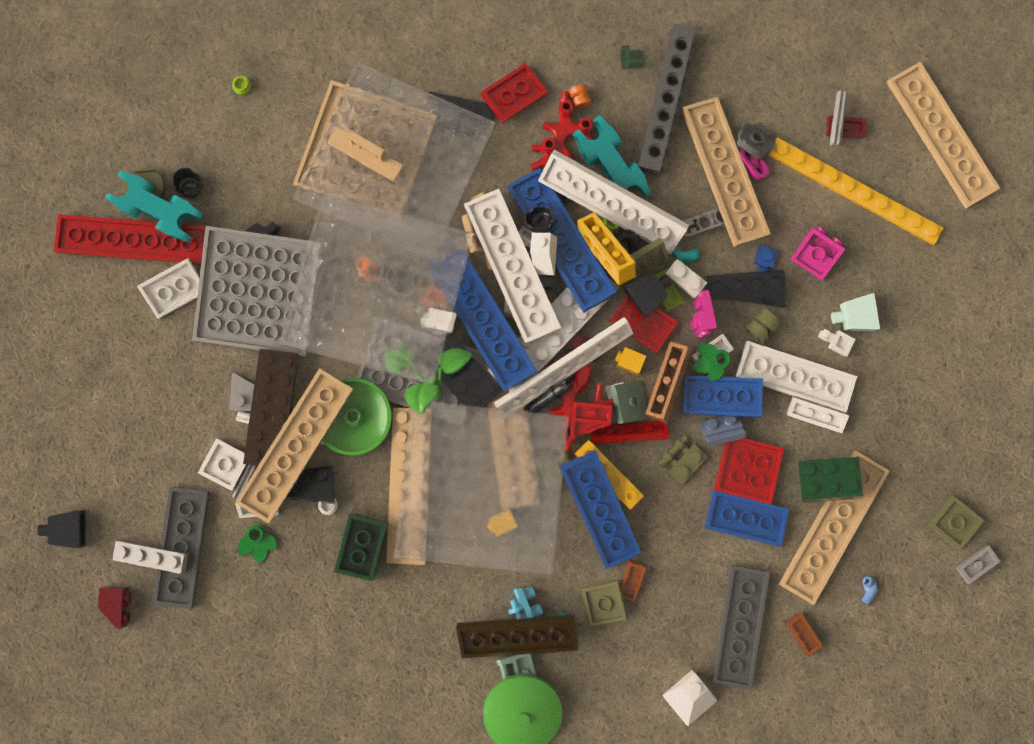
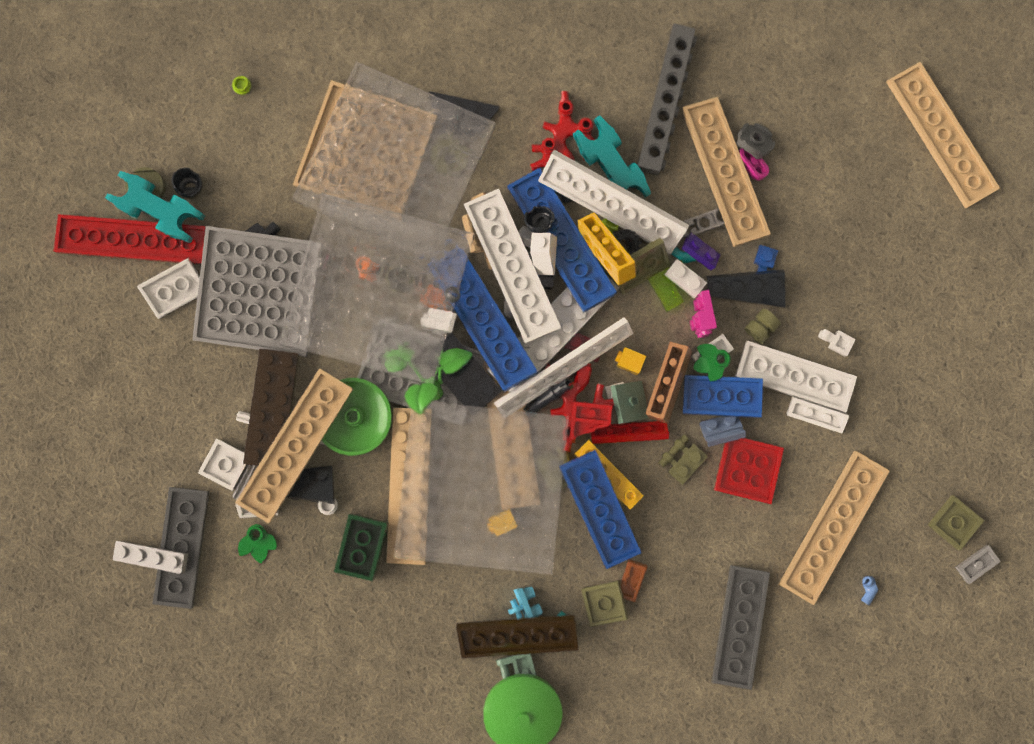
(65, 529): black torso -> none
(111, 602): dark red slope -> none
(240, 394): light grey wing -> none
(365, 152): tan bracket -> none
(449, 297): none -> dark grey hinge
(514, 93): red plate -> none
(580, 96): orange wheel -> none
(631, 59): clear green panel -> none
(647, 292): black torso -> none
(648, 331): red plate -> none
(690, 698): white slope -> none
(701, 251): none -> dark purple plate
(746, 518): blue plate -> none
(804, 634): dark orange plate -> none
(818, 252): dark pink plate -> none
(830, 479): dark green brick -> none
(838, 118): light grey axle -> none
(851, 129): dark red plate -> none
(856, 191): yellow plate -> none
(858, 314): light aqua torso -> none

